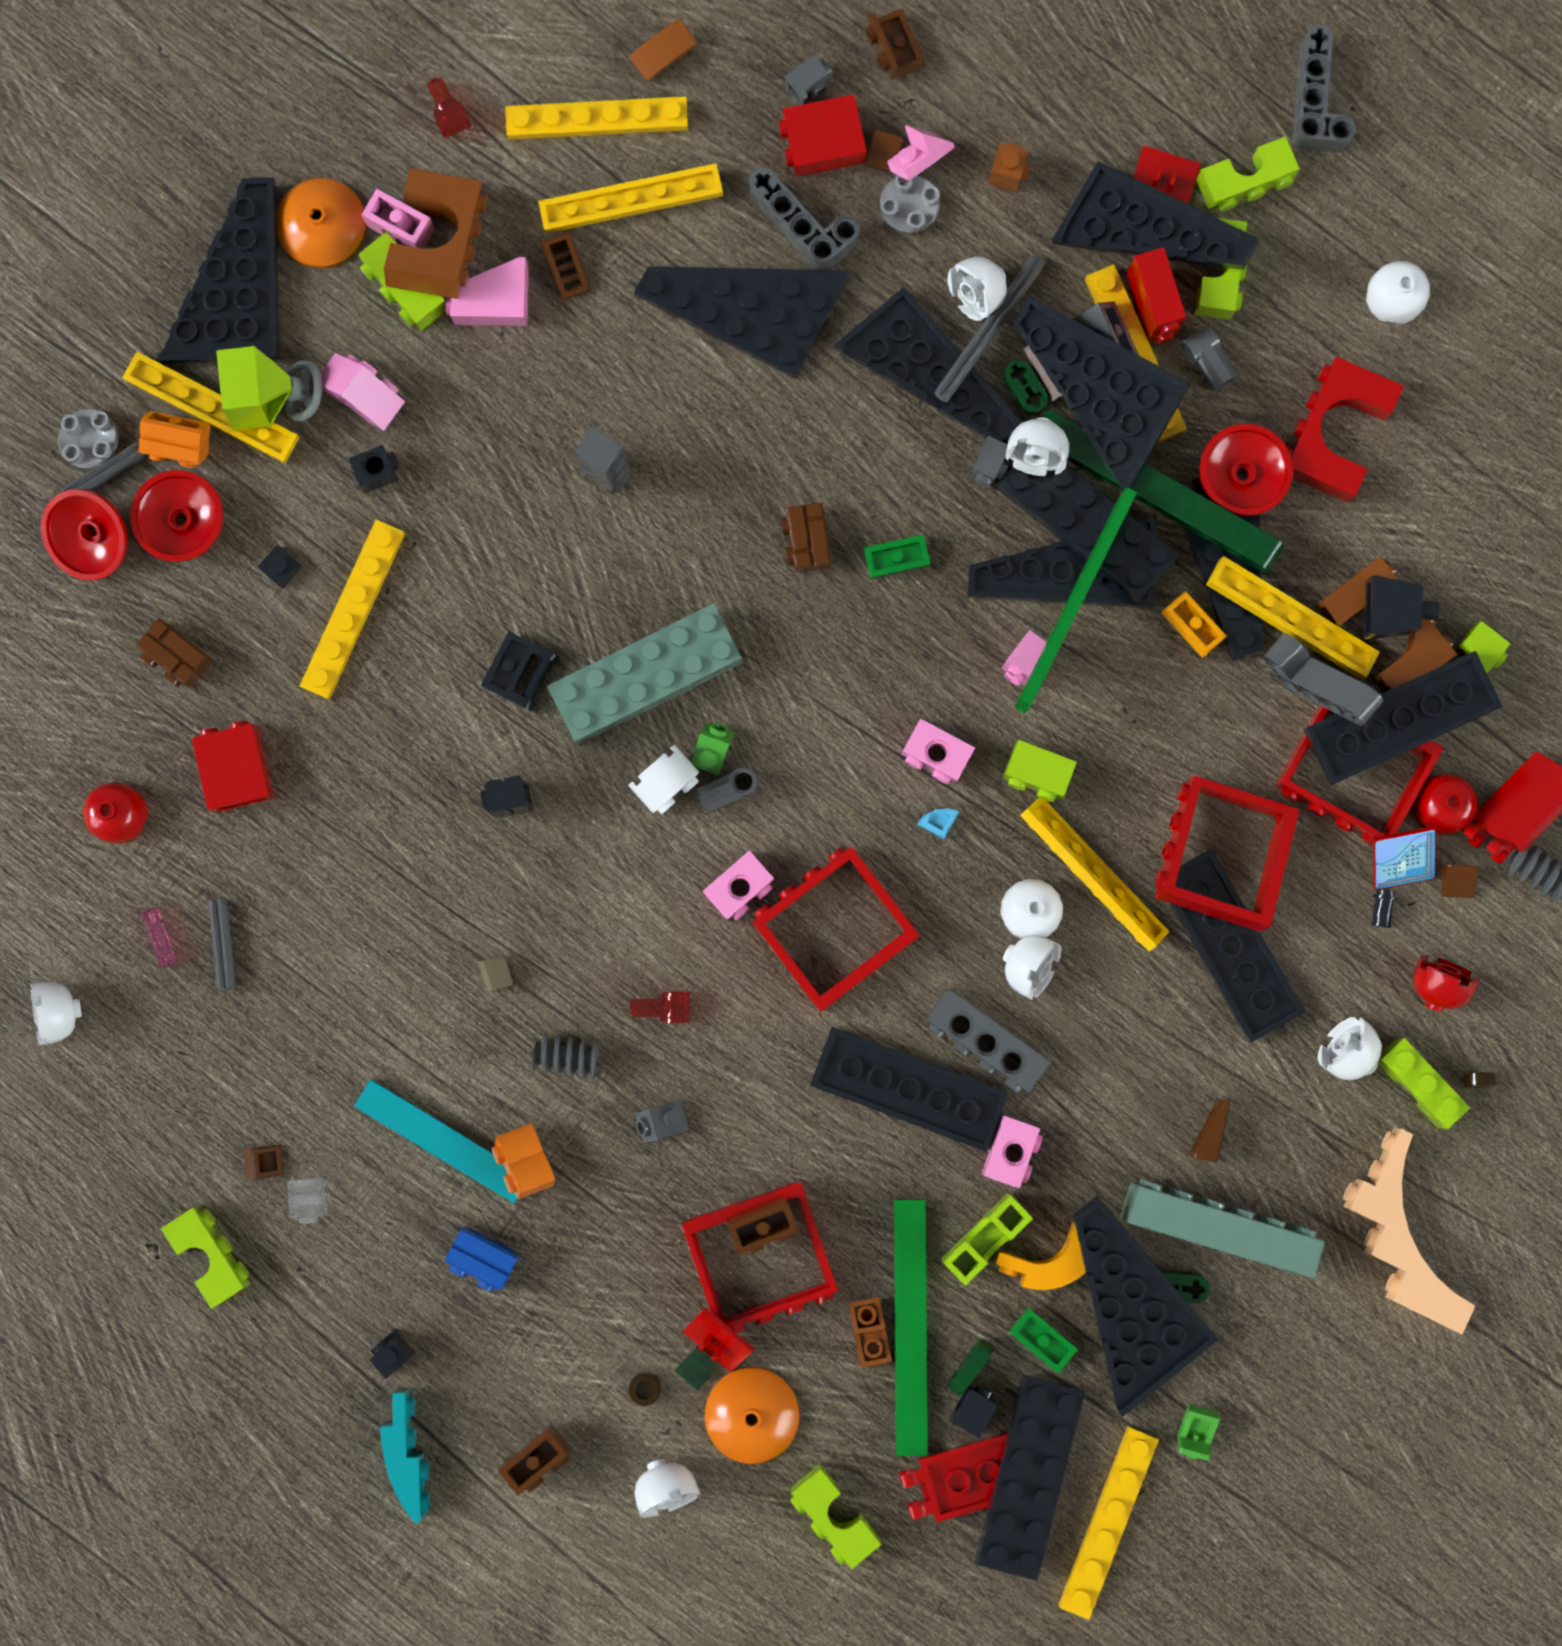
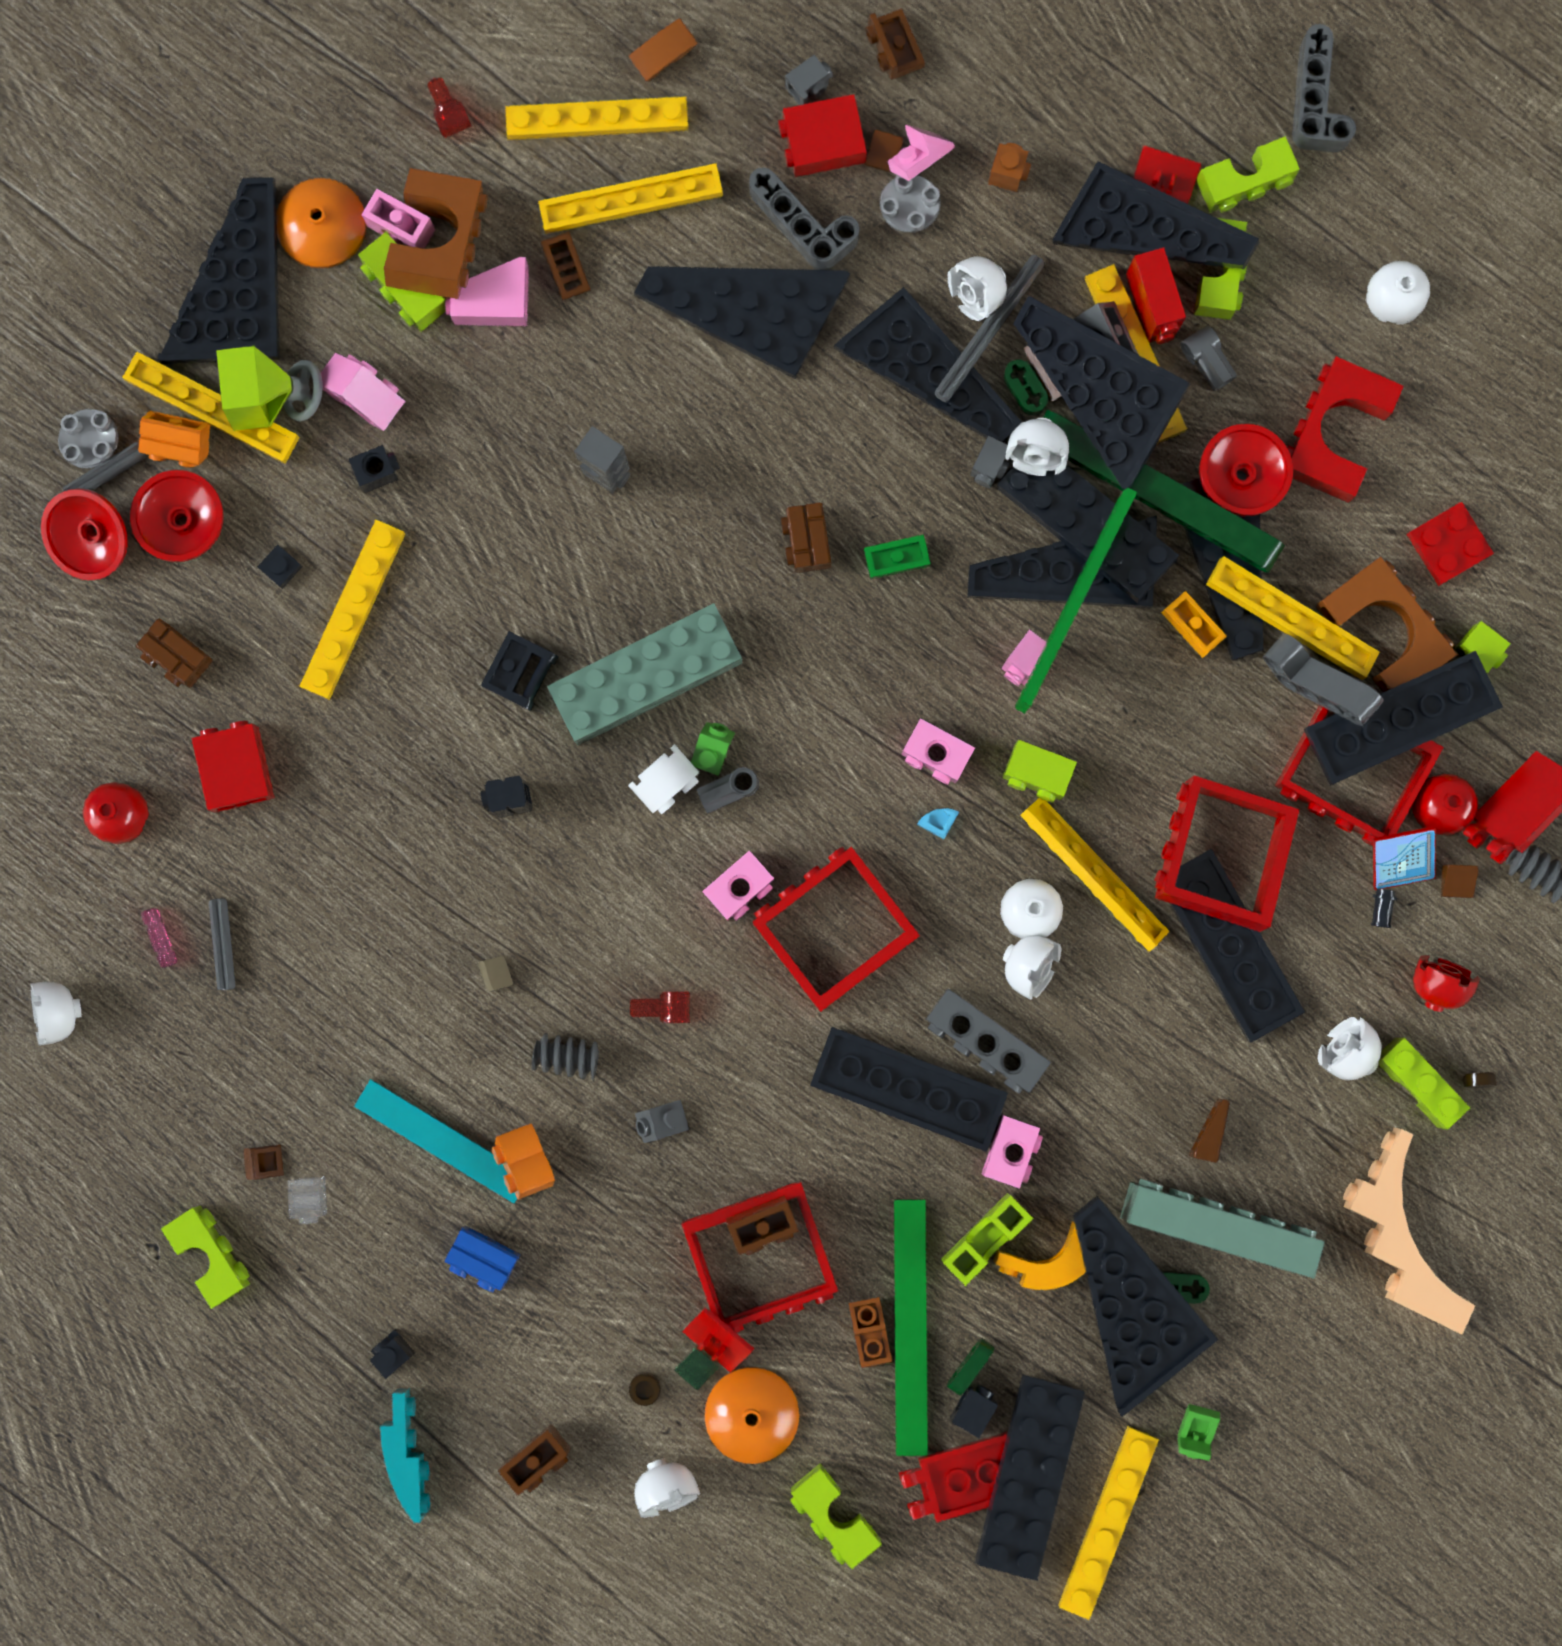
(1043, 1340): green plate -> none
(1395, 608): black torso -> none
(1450, 543): none -> red plate

